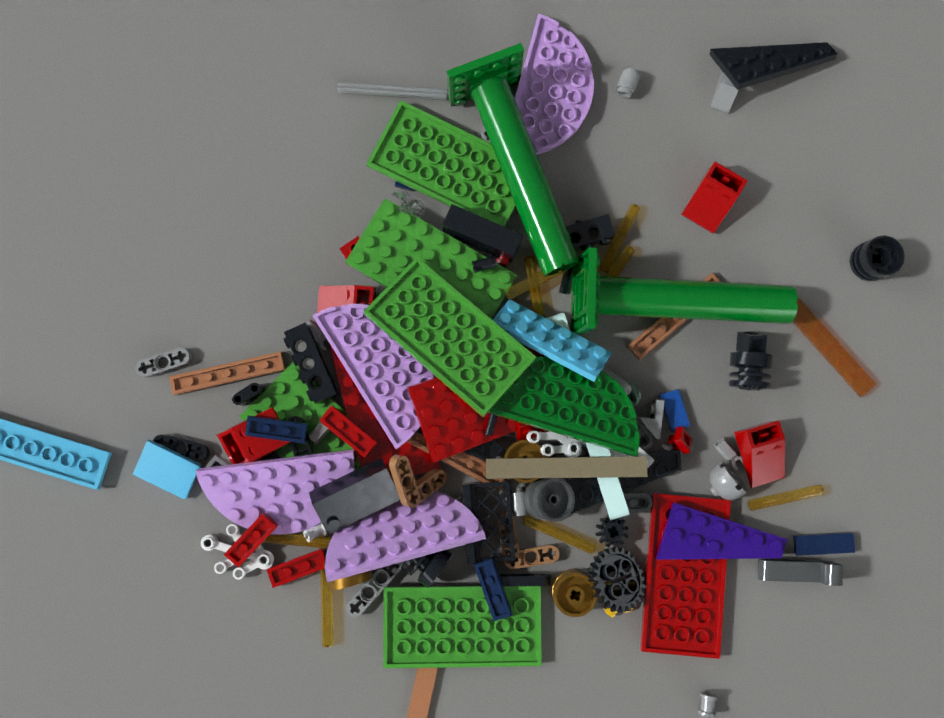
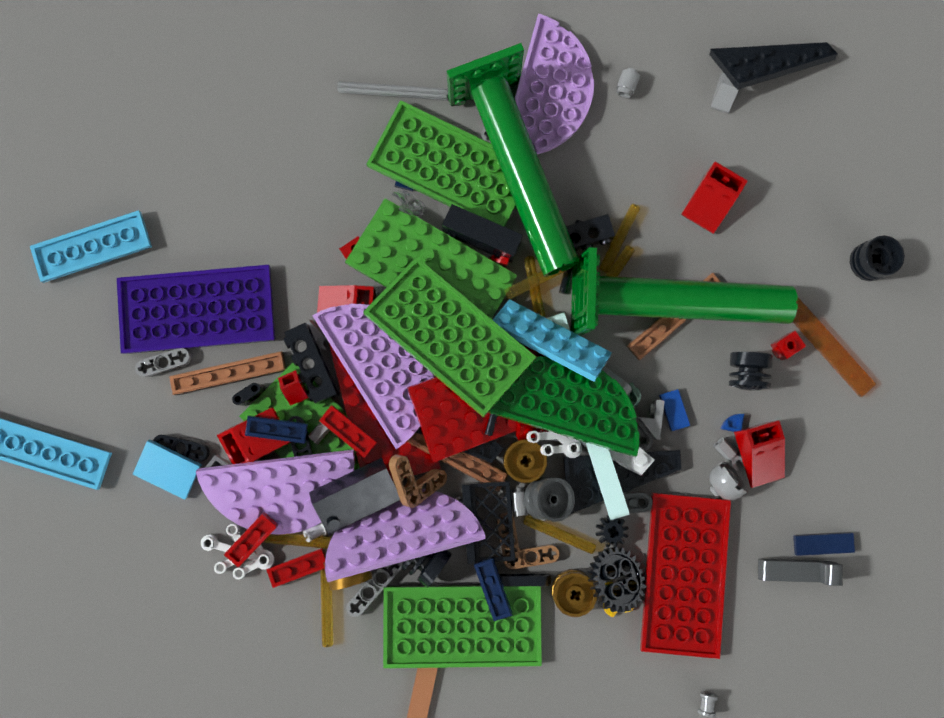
(90, 246): none -> medium azure plate
(195, 309): none -> dark purple plate
(293, 388): none -> red brick
(484, 264): black pin -> none
(566, 467): dark tan tile -> none
(681, 440): red tile -> none
(706, 536): dark purple wing -> none
(733, 423): none -> blue tile
(751, 342): black brick -> none
(785, 497): clear yellow axle -> none
(787, 345): none -> red brick

